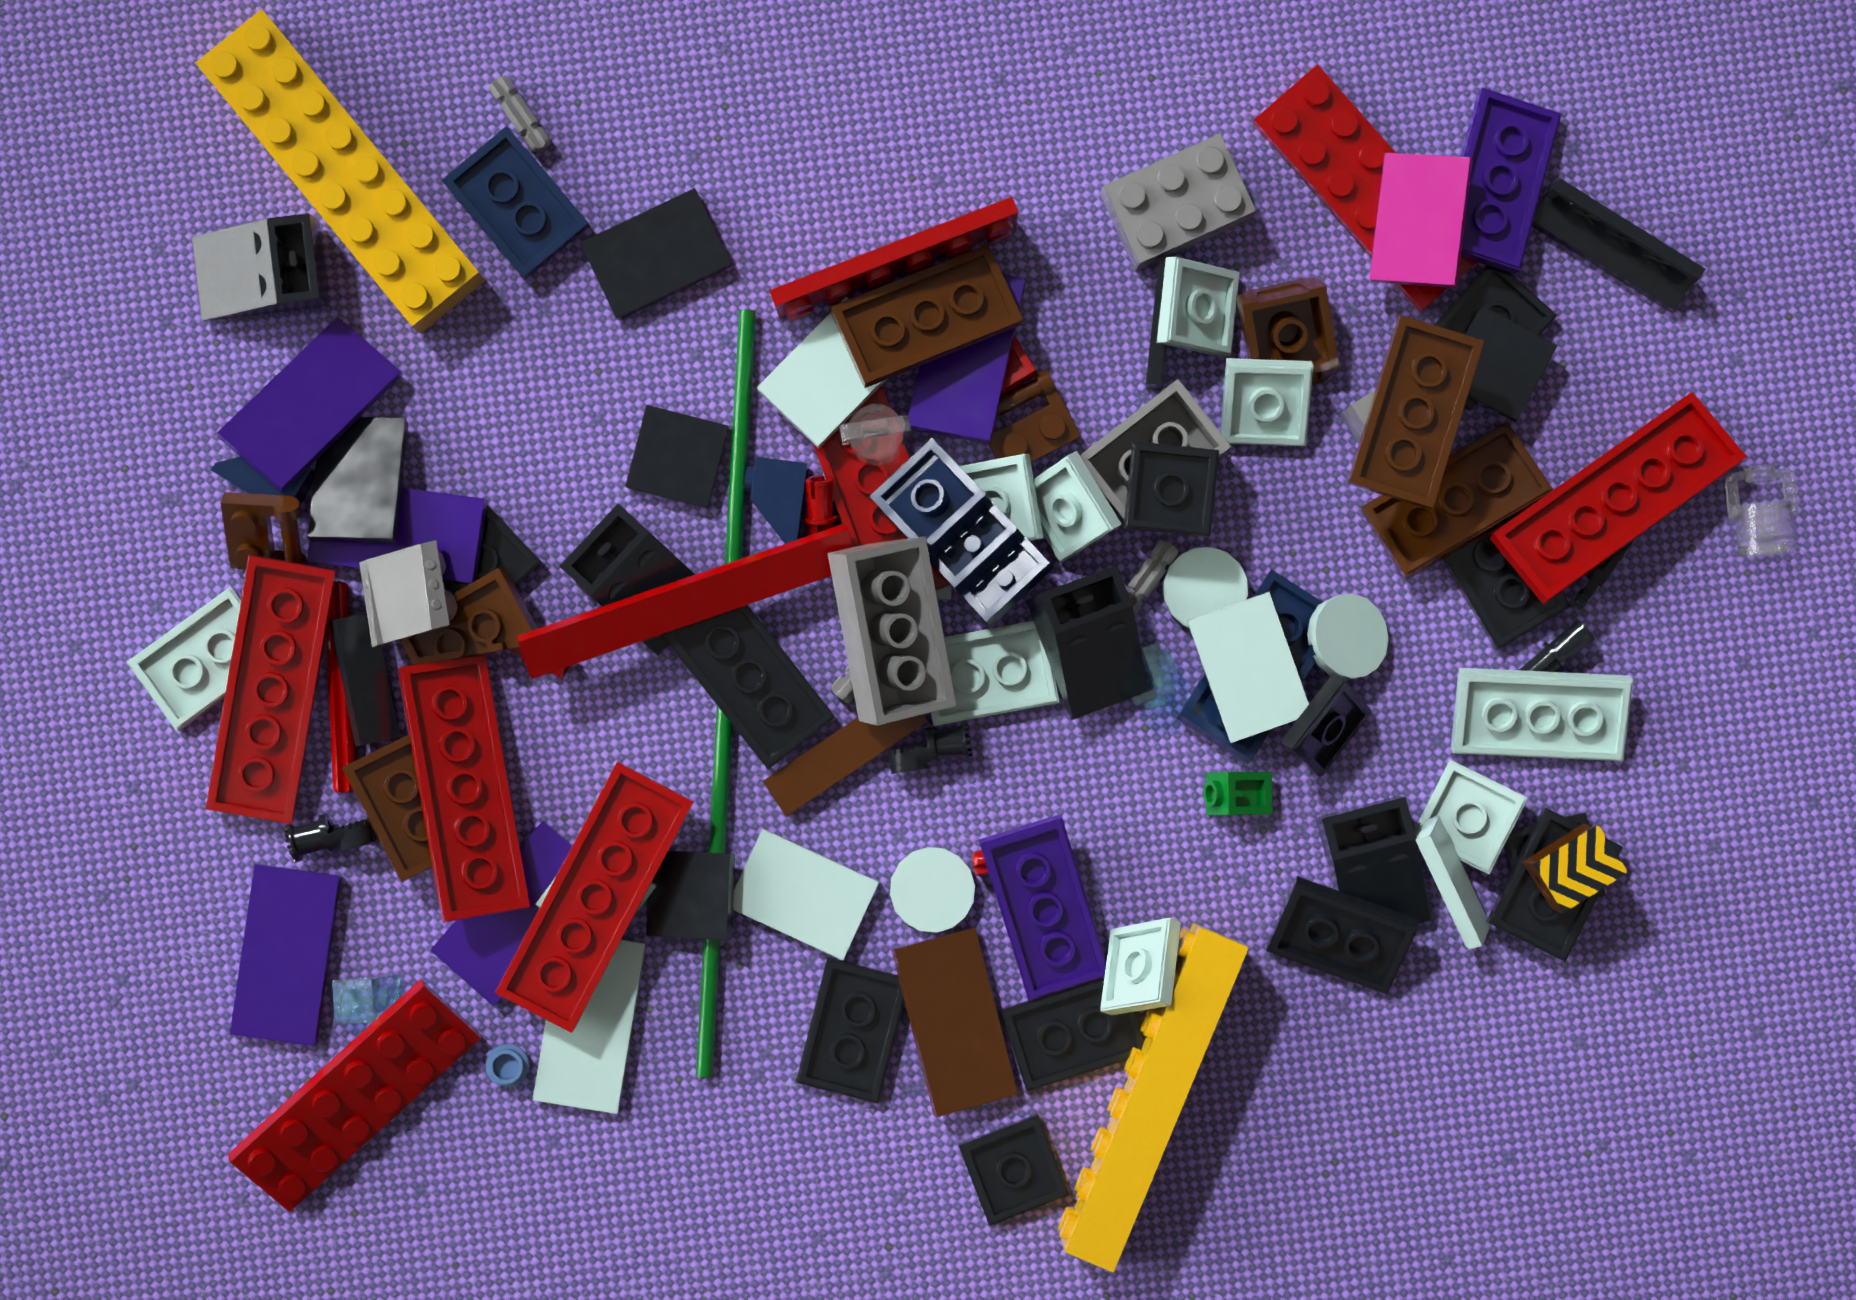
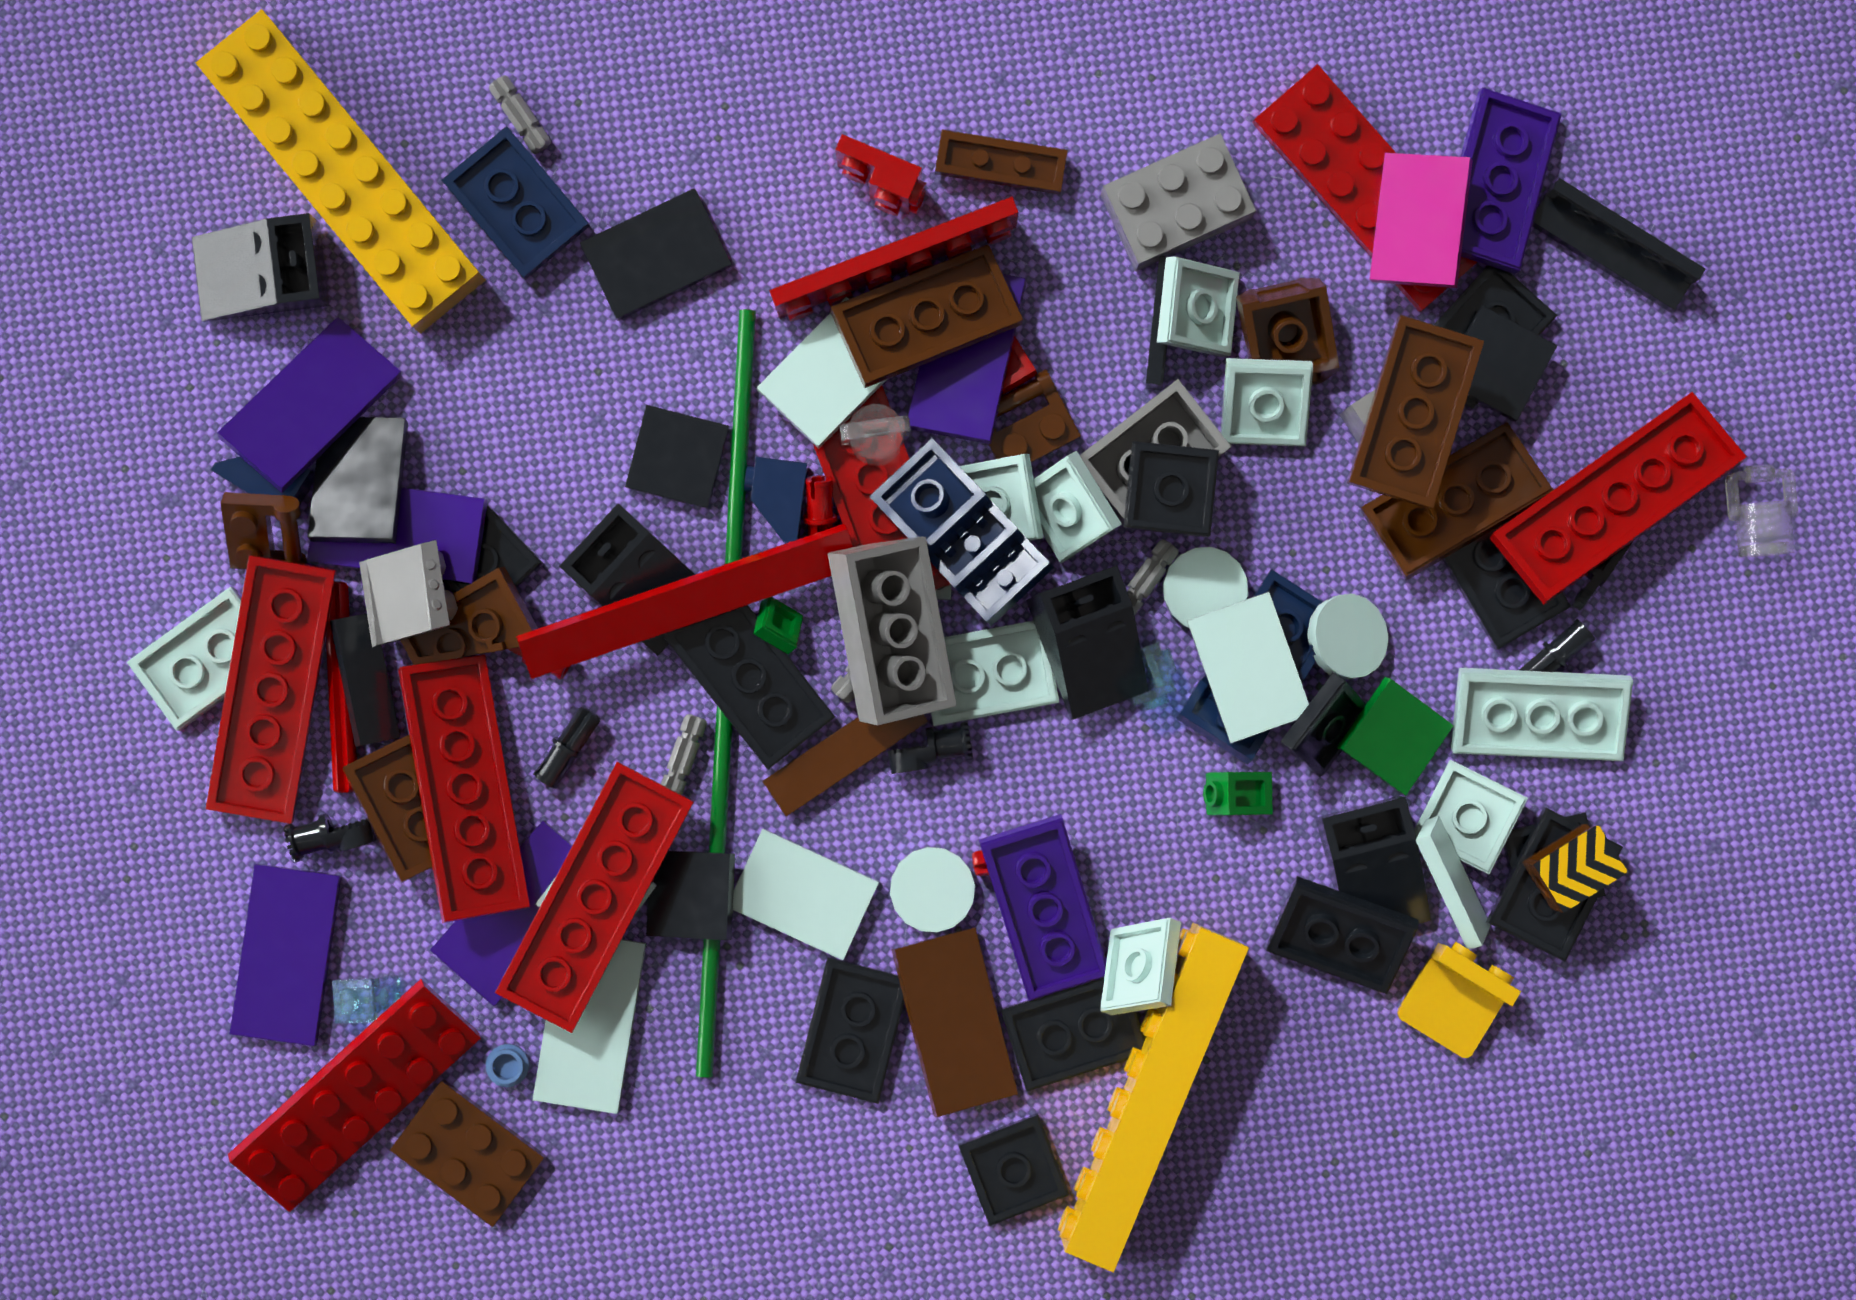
(467, 1152): none -> reddish brown plate
(567, 747): none -> black axle
(684, 753): none -> light grey axle
(778, 624): none -> green tile
(892, 181): none -> red plate
(1001, 162): none -> reddish brown plate
(1395, 736): none -> green tile
(1456, 999): none -> yellow bracket

